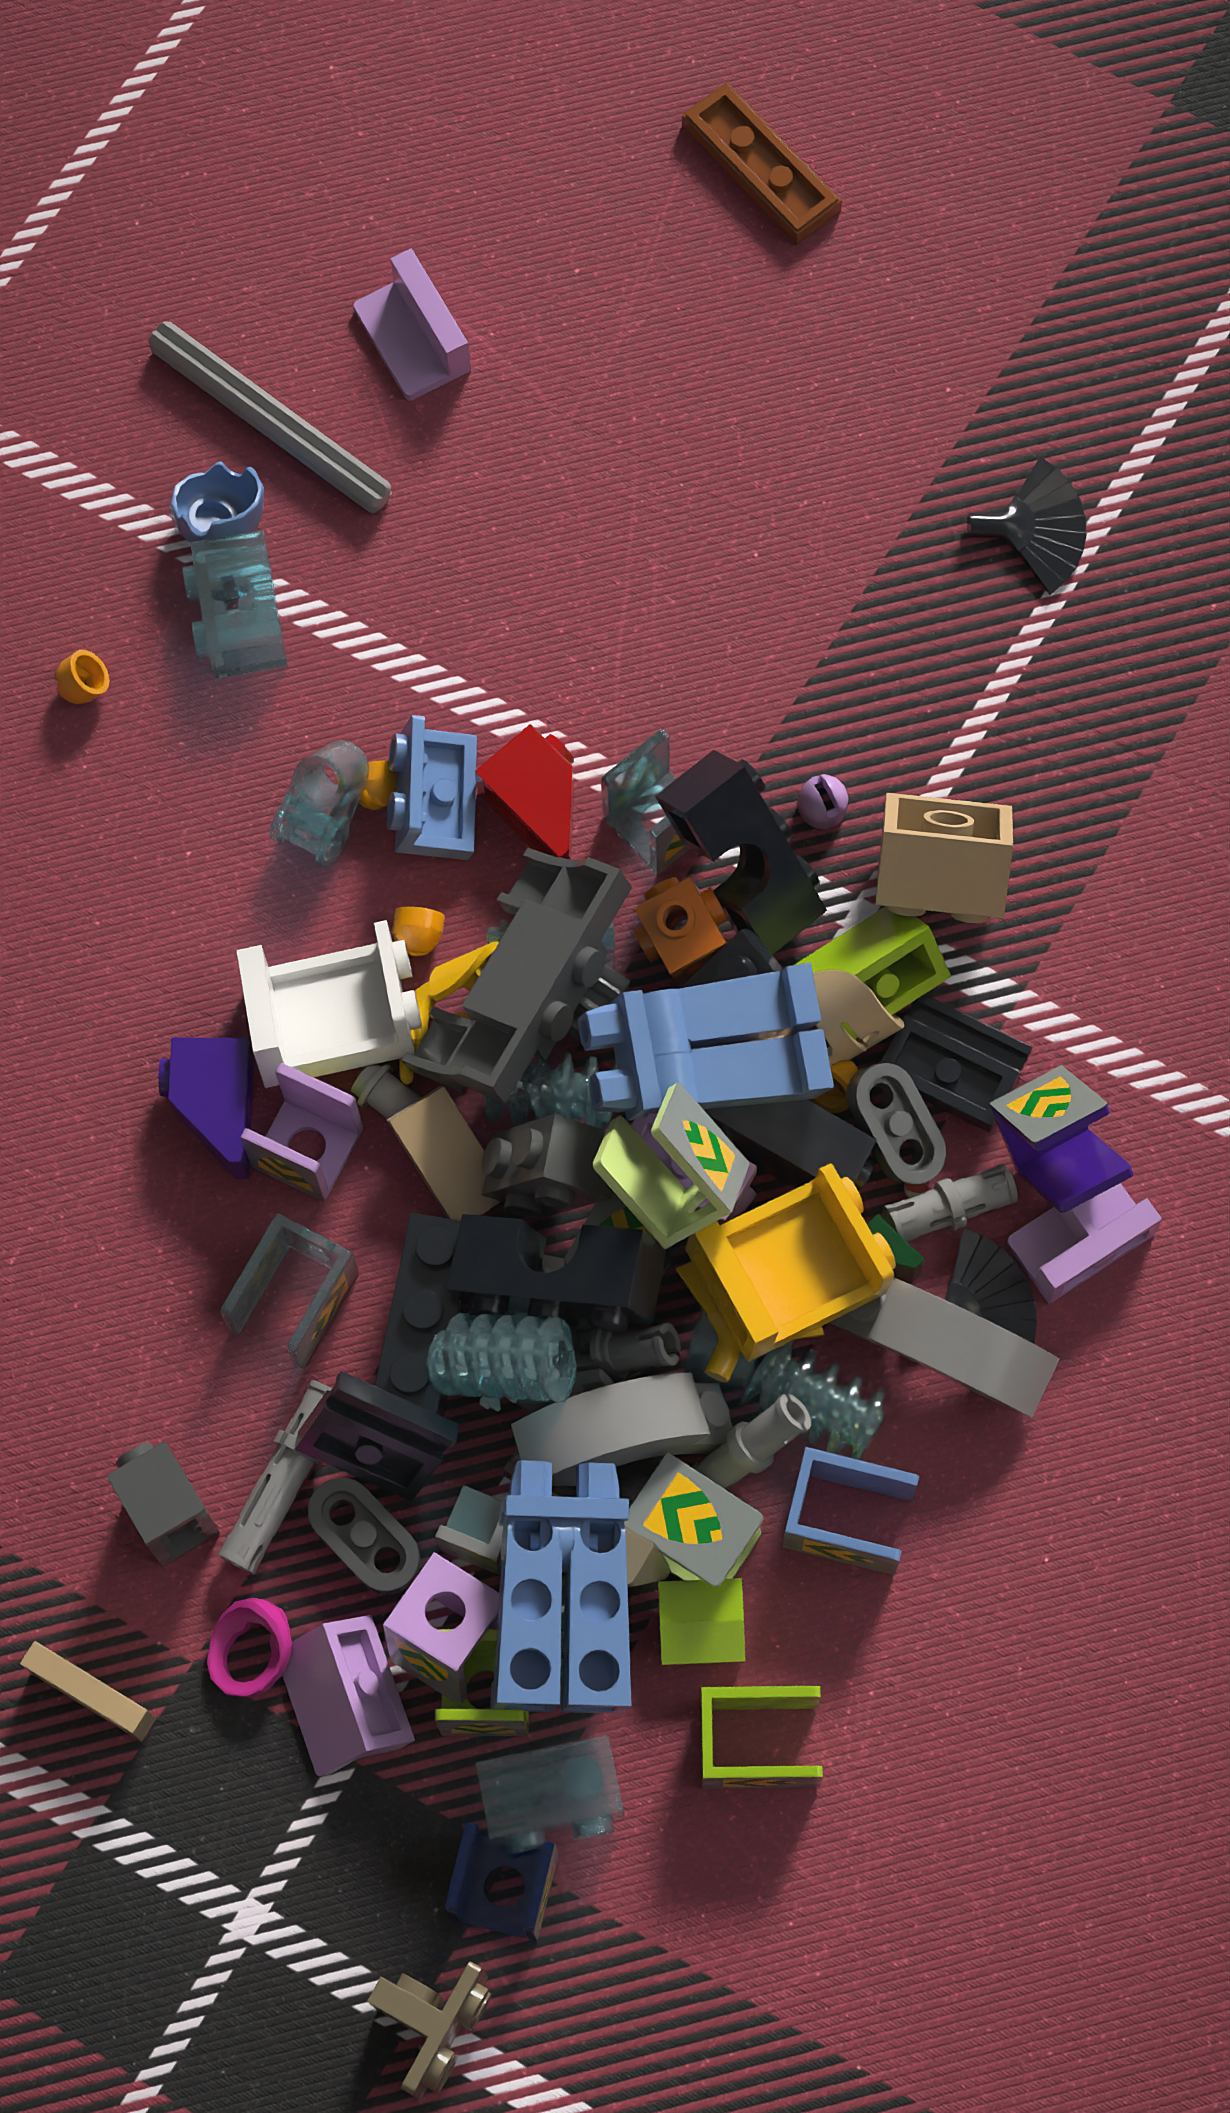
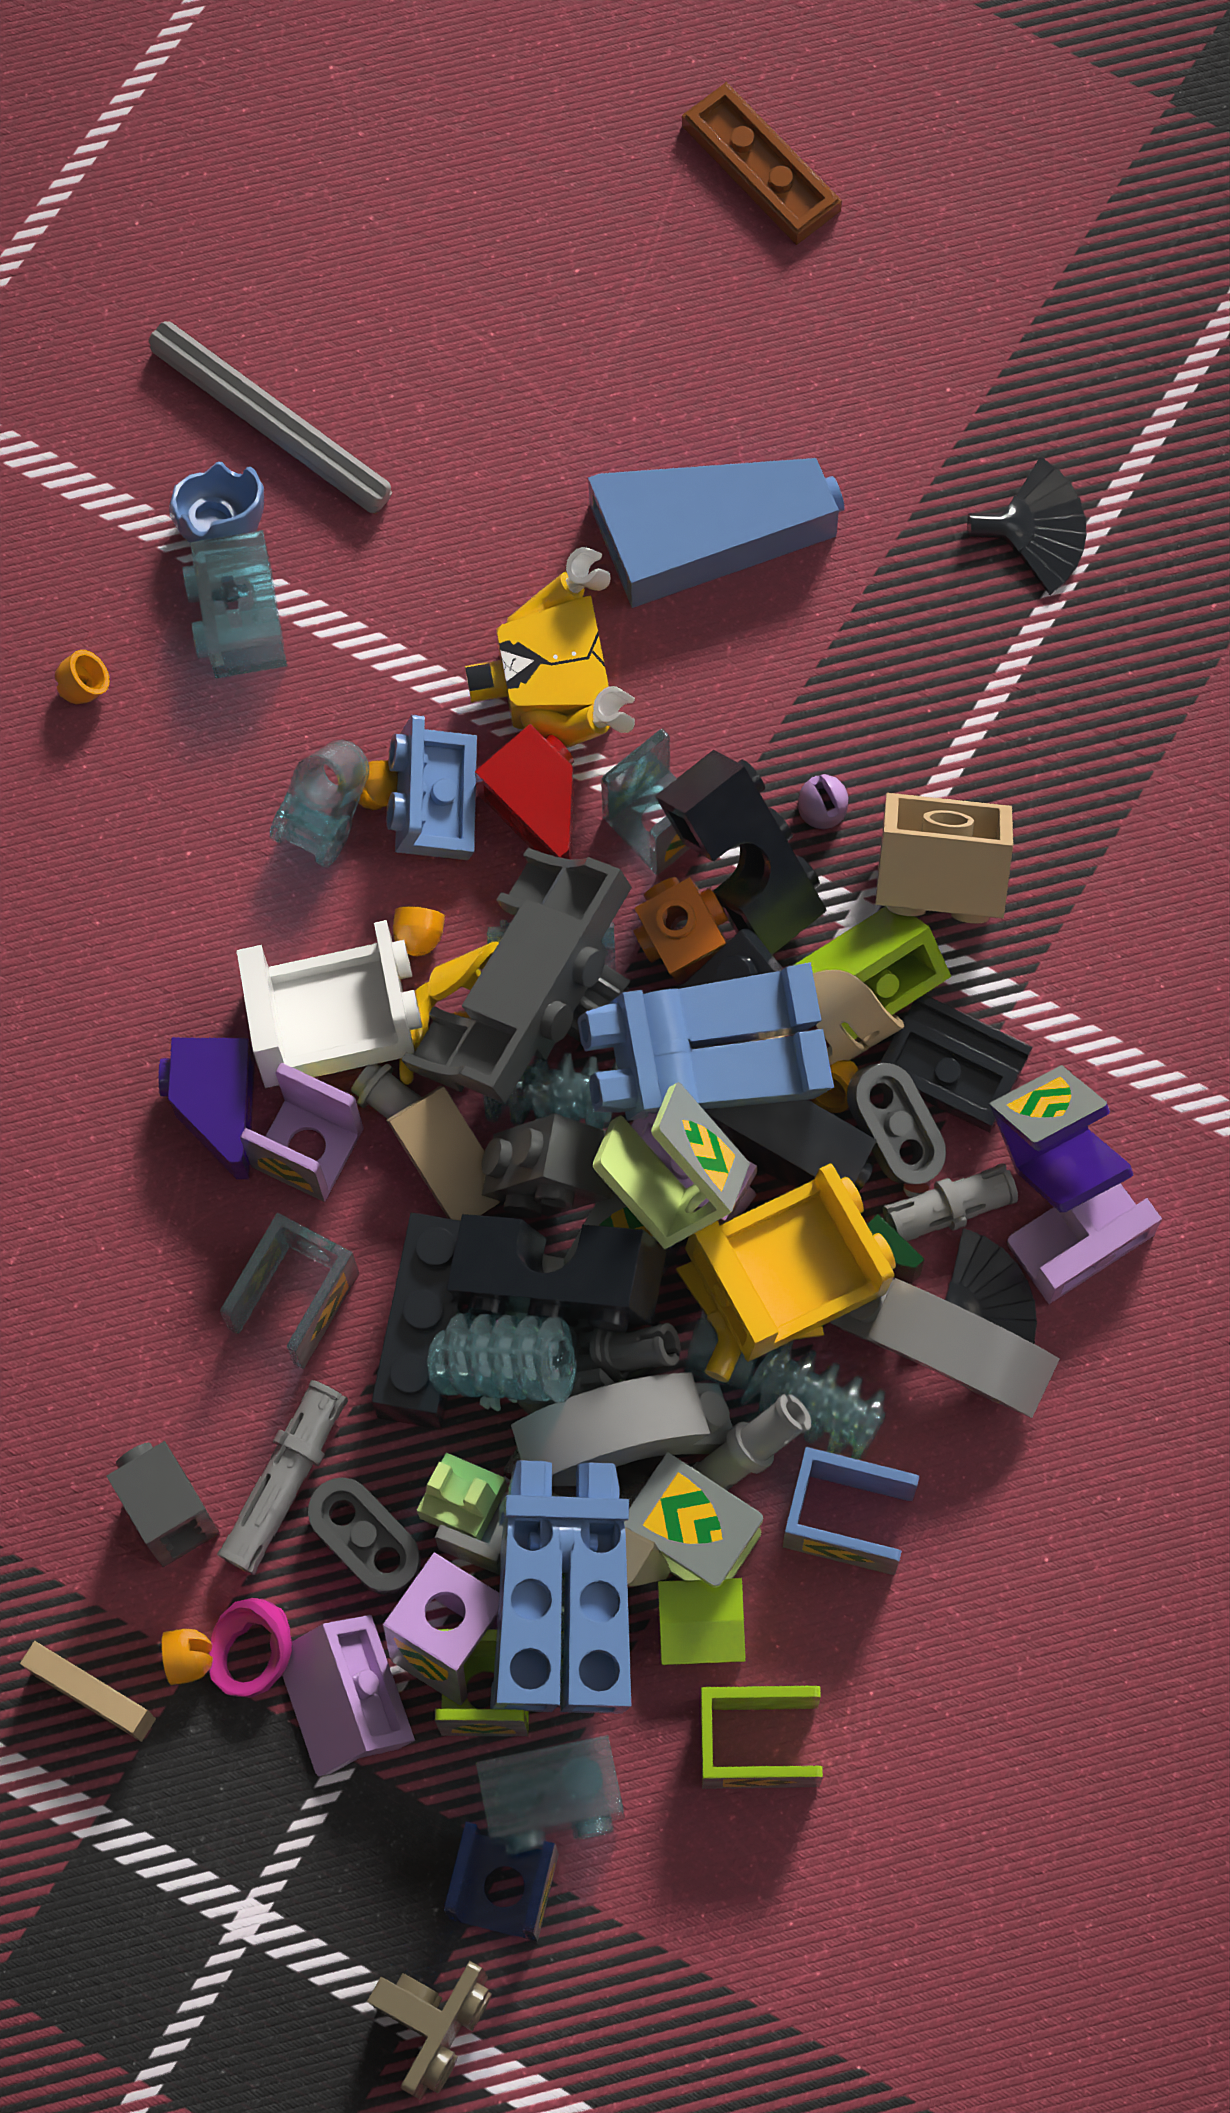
(185, 1655): none -> light orange hinge
(376, 1436): black plate -> none
(414, 329): lavender panel -> none
(462, 1496): none -> yellowish green tile
(555, 661): none -> yellow torso
(709, 521): none -> medium blue slope

